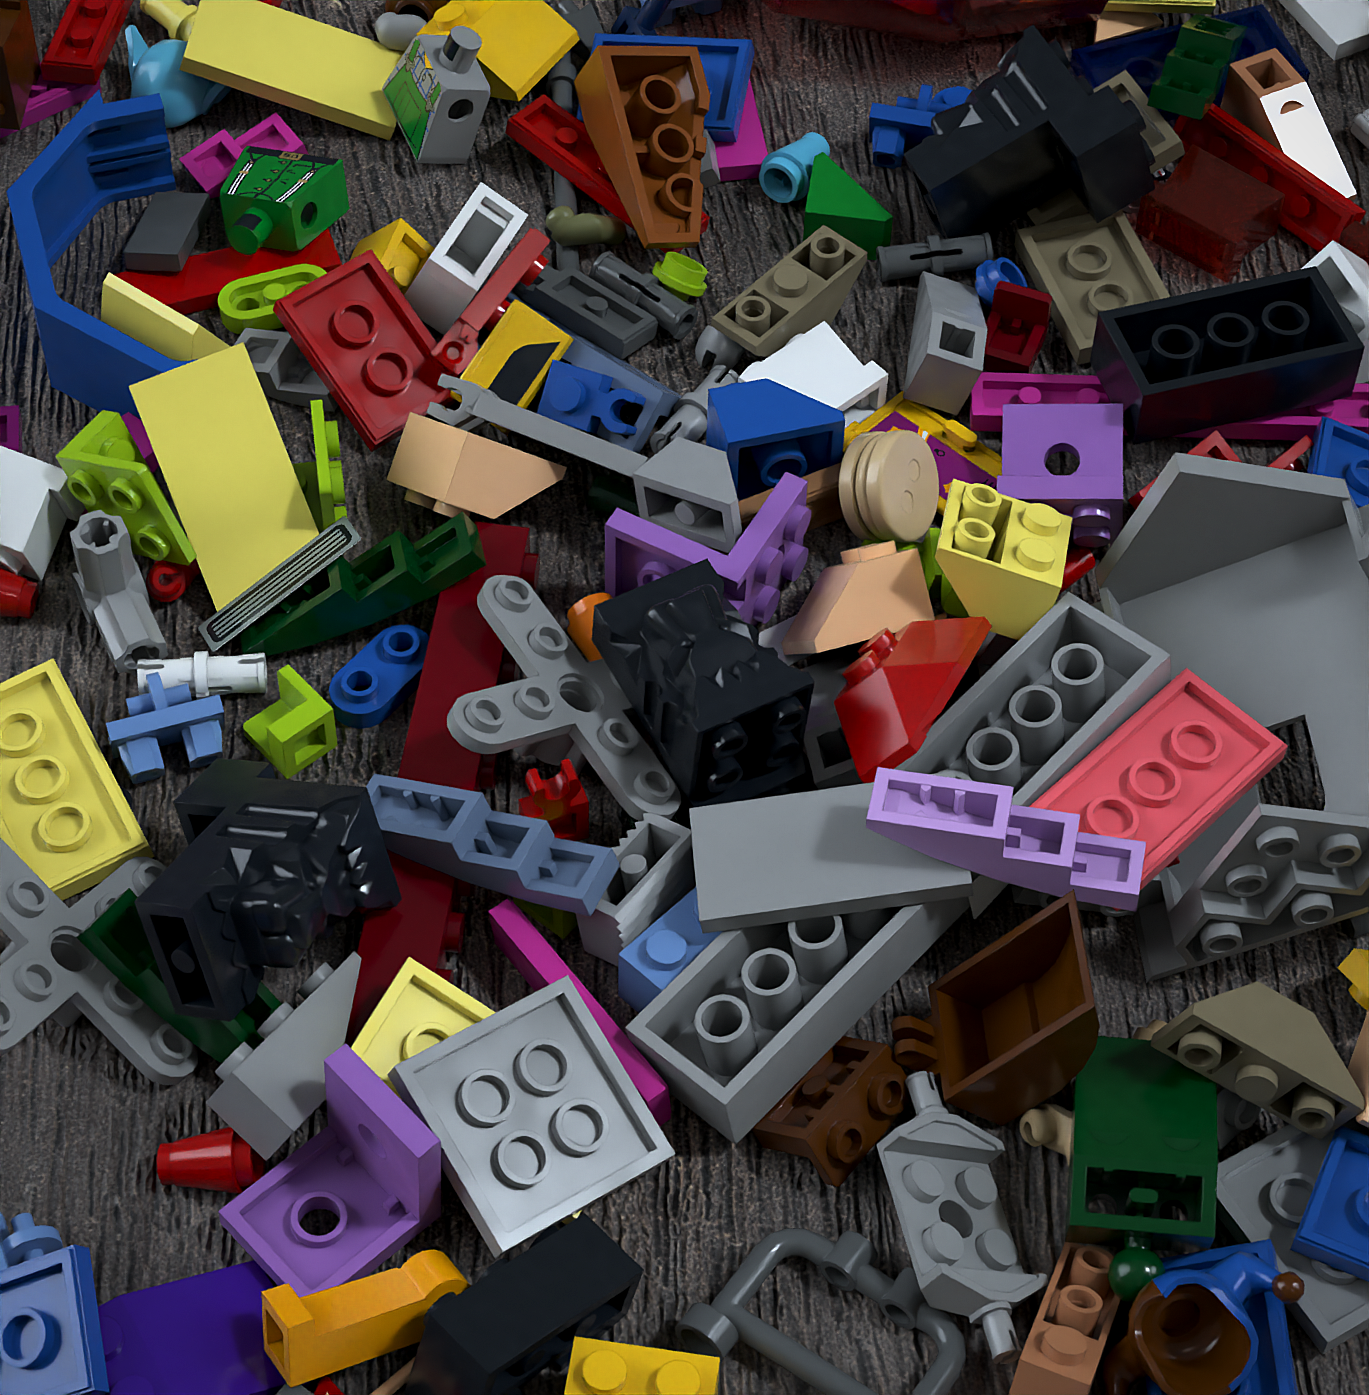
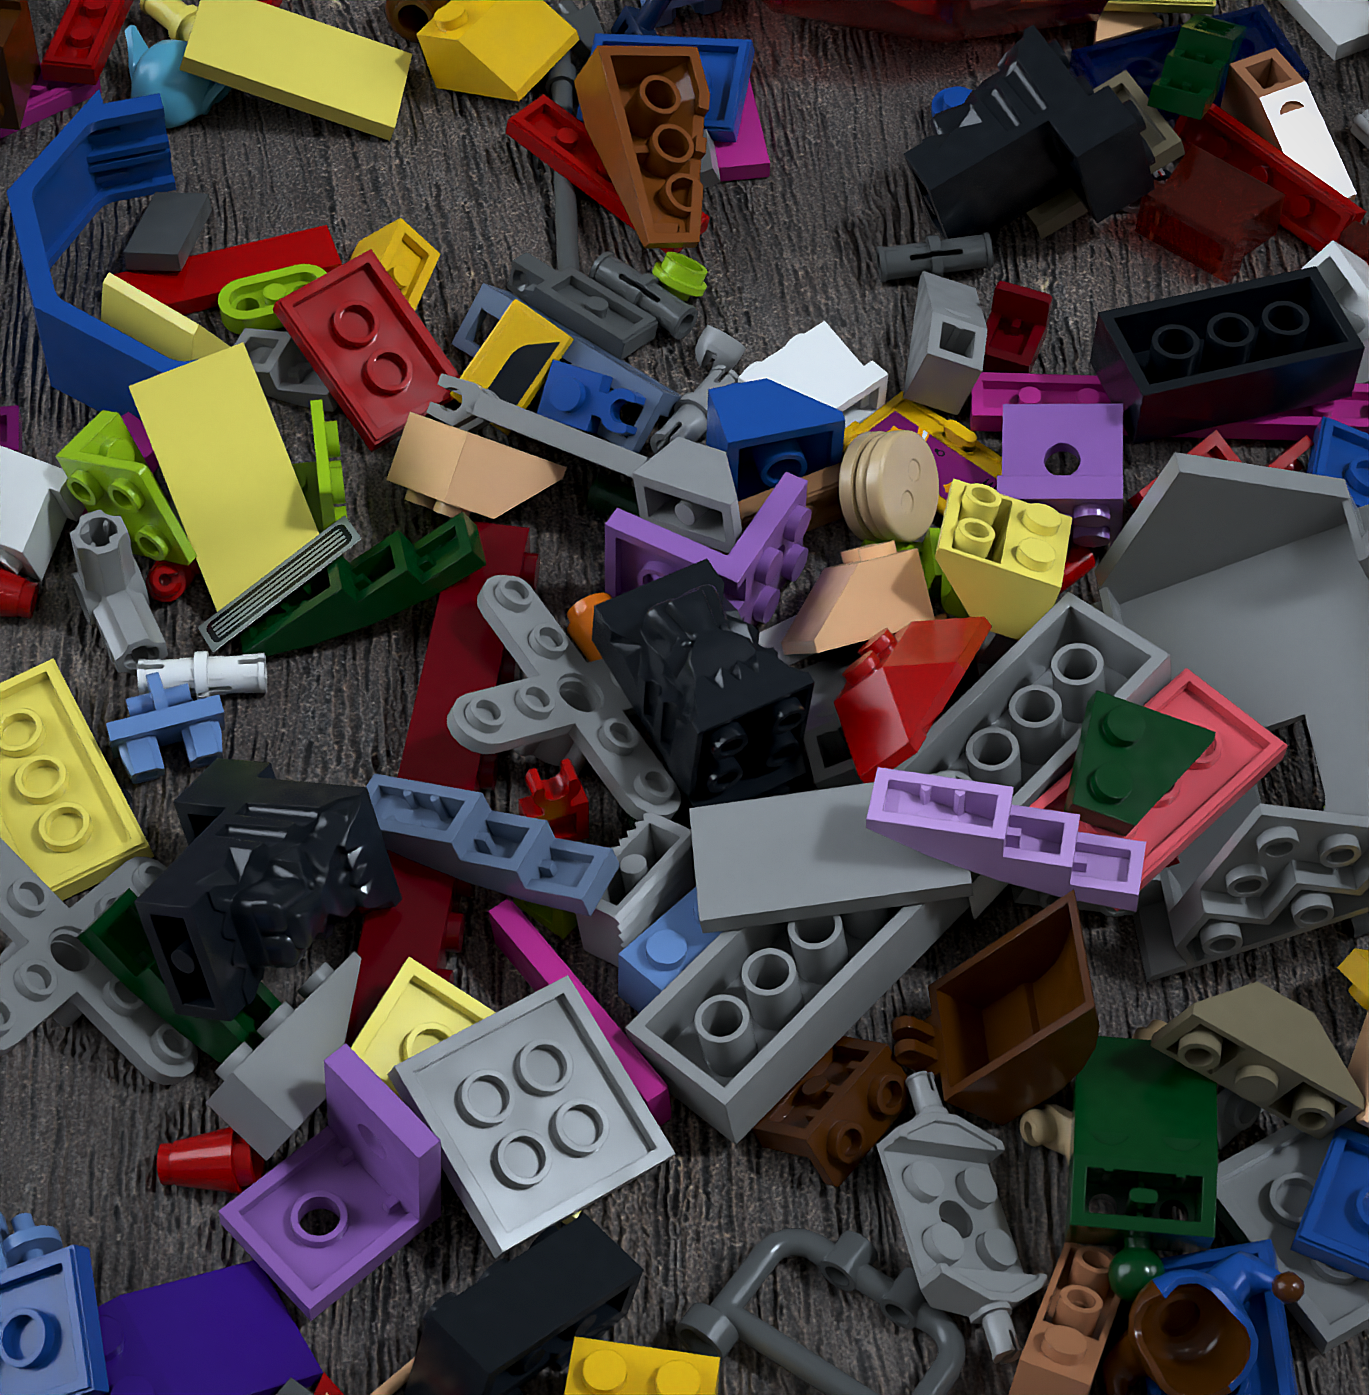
(214, 159): dark pink slope -> none
(281, 199): green torso -> none
(295, 727): lime panel -> none
(355, 1319): light orange leg -> none
(387, 673): blue plate -> none
(398, 30): light grey arm -> none
(439, 95): light grey torso -> none
(464, 258): white hips -> none
(485, 310): red hinge -> none
(584, 228): olive arm -> none
(788, 170): medium azure cone -> none
(793, 294): dark tan slope -> none
(845, 208): green slope -> none
(901, 126): blue hips -> none
(992, 272): blue plate -> none
(1087, 271): dark tan plate -> none
(1128, 761): none -> dark green wing

